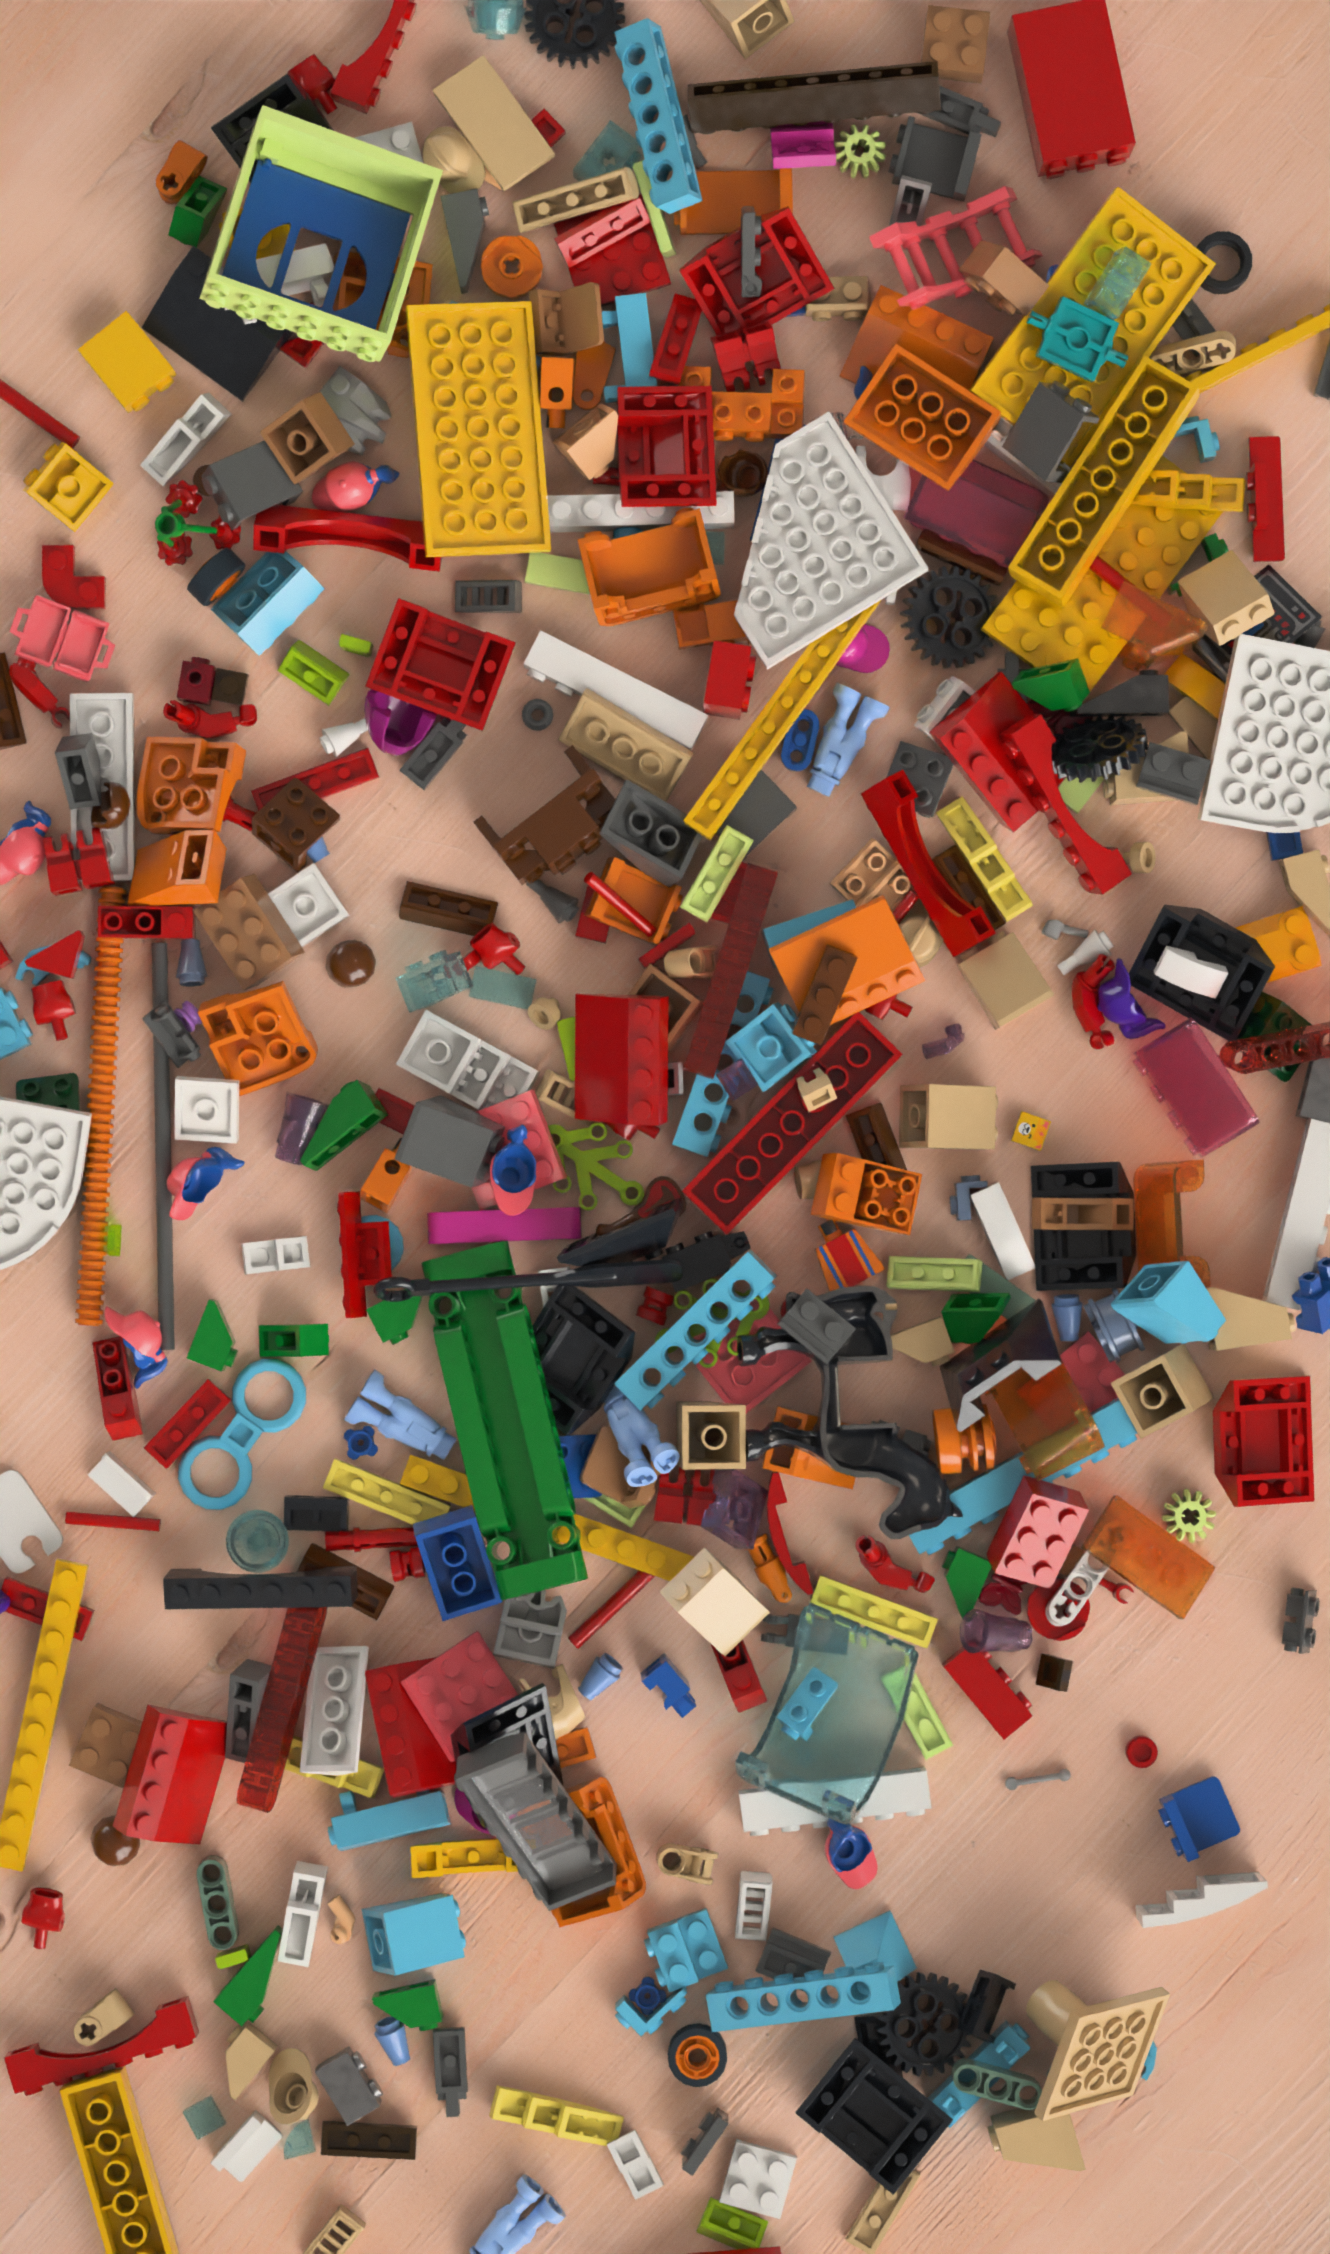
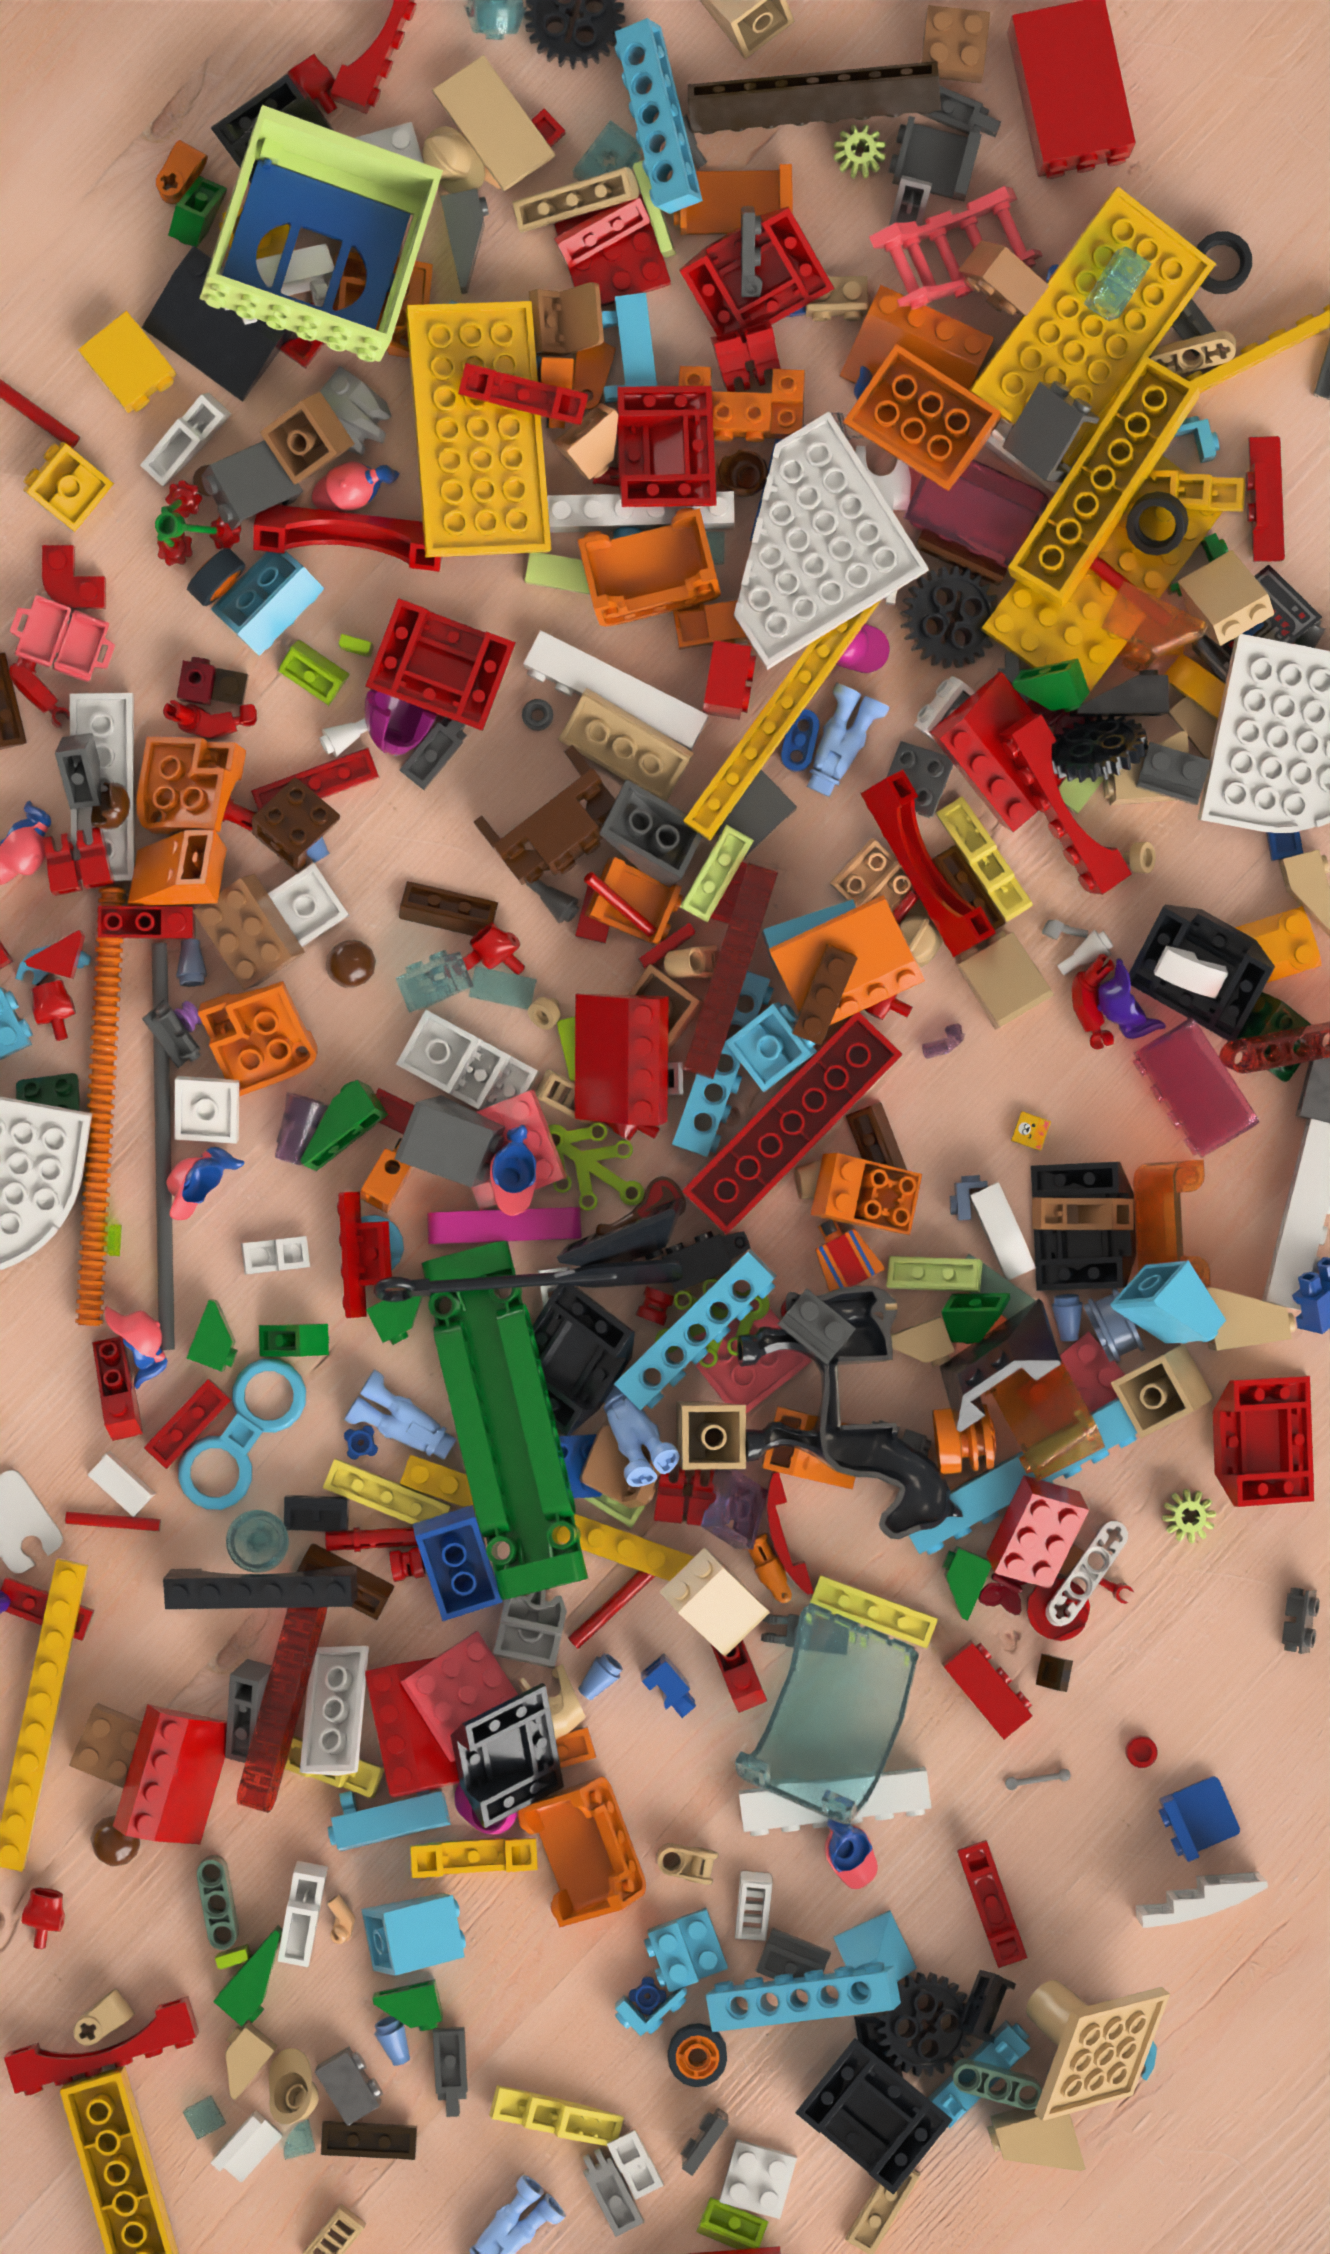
(493, 267): orange plate -> none
(515, 596): dark grey slope -> none
(523, 394): none -> red slope
(535, 1820): window -> none
(612, 2193): none -> light grey hinge
(676, 339): red plate -> none
(737, 1079): clear purple tile -> none
(803, 145): dark pink slope -> none
(806, 1704): medium azure bracket -> none
(816, 1092): tan tile -> none
(879, 1564): red arm -> none
(925, 1723): yellowish green tile -> none
(947, 1116): tan slope -> none
(992, 1632): plant -> none
(992, 1904): none -> red slope
(1077, 339): teal plate -> none
(1146, 544): none -> black tyre
(1148, 1557): clear orange tile -> none

